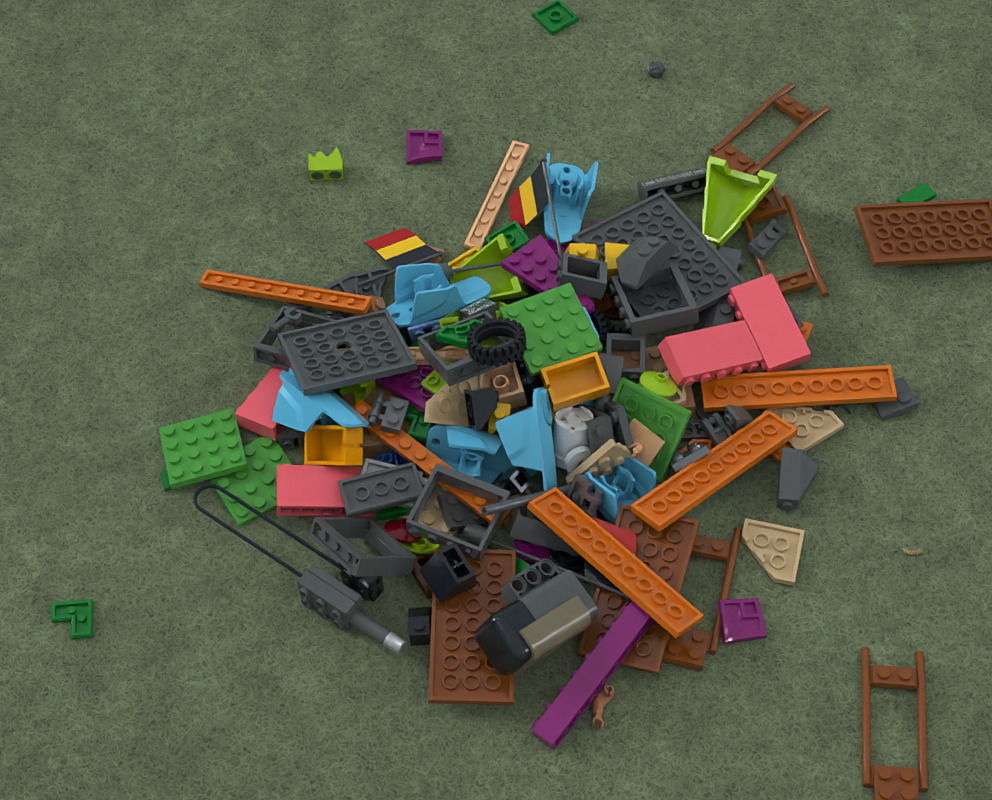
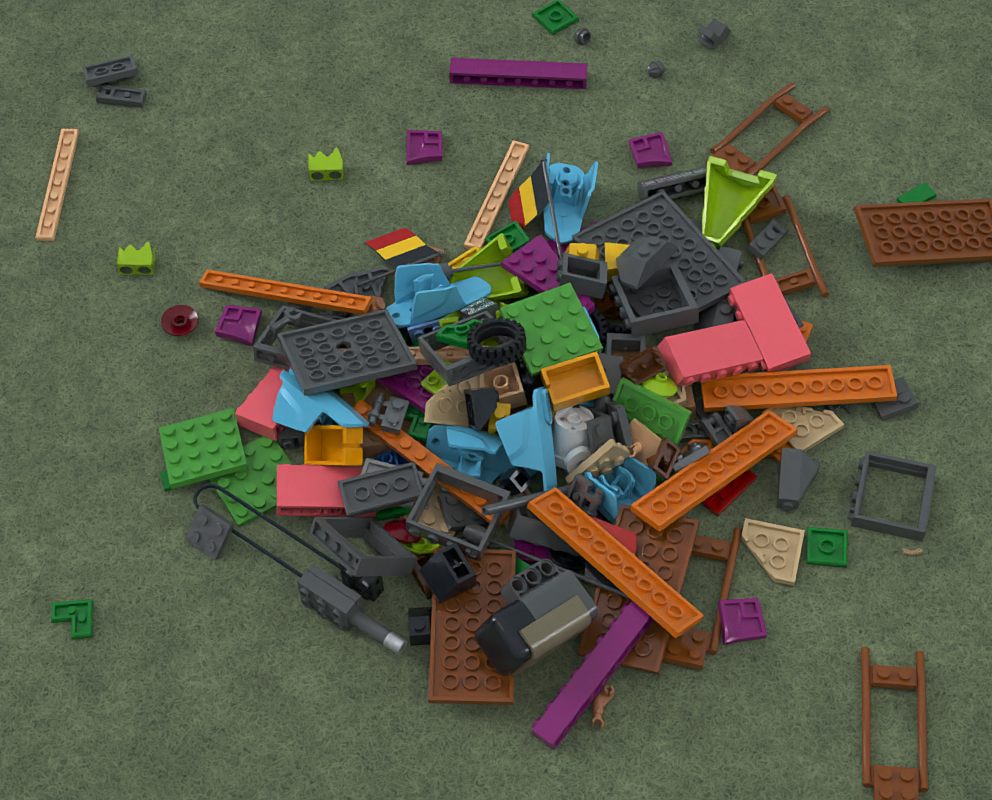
(57, 185): none -> light nougat tile
(110, 71): none -> dark grey plate
(121, 95): none -> dark grey plate
(139, 258): none -> lime piece
(179, 314): none -> dark red dish
(209, 531): none -> flat silver plate
(239, 324): none -> magenta plate
(518, 73): none -> magenta brick
(582, 36): none -> dark grey plate
(642, 366): none -> reddish brown hinge
(650, 150): none -> magenta plate
(664, 458): none -> reddish brown slope
(713, 34): none -> dark grey brick
(729, 493): none -> red plate
(826, 547): none -> green tile
(901, 466): none -> dark grey window

